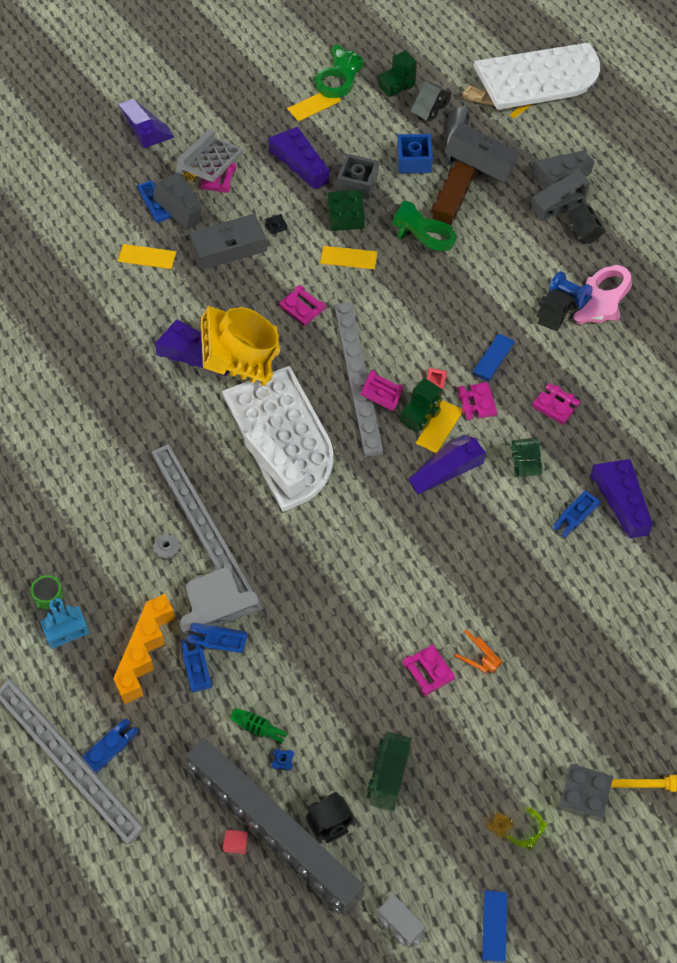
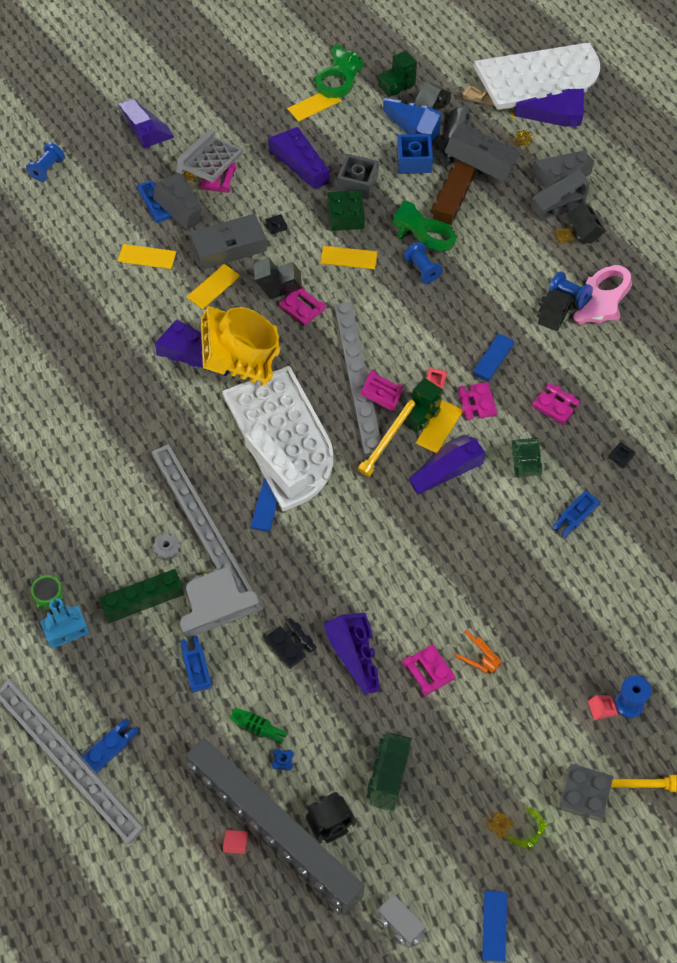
(39, 169): none -> blue piece
(141, 596): none -> dark green brick
(144, 639): light orange brick -> none
(213, 286): none -> yellow piece
(218, 637): blue hinge -> none
(264, 509): none -> blue tile
(277, 280): none -> pearl dark grey brick
(285, 647): none -> black plate
(350, 639): none -> dark purple wedge
(367, 466): none -> yellow piece
(414, 118): none -> blue wedge
(416, 254): none -> blue piece
(523, 134): none -> clear yellow plate
(556, 109): none -> dark purple wedge
(564, 236): none -> clear yellow plate
(602, 706): none -> coral slope
(622, 455): none -> black plate
(624, 496): dark purple wedge -> none
(633, 695): none -> blue piece

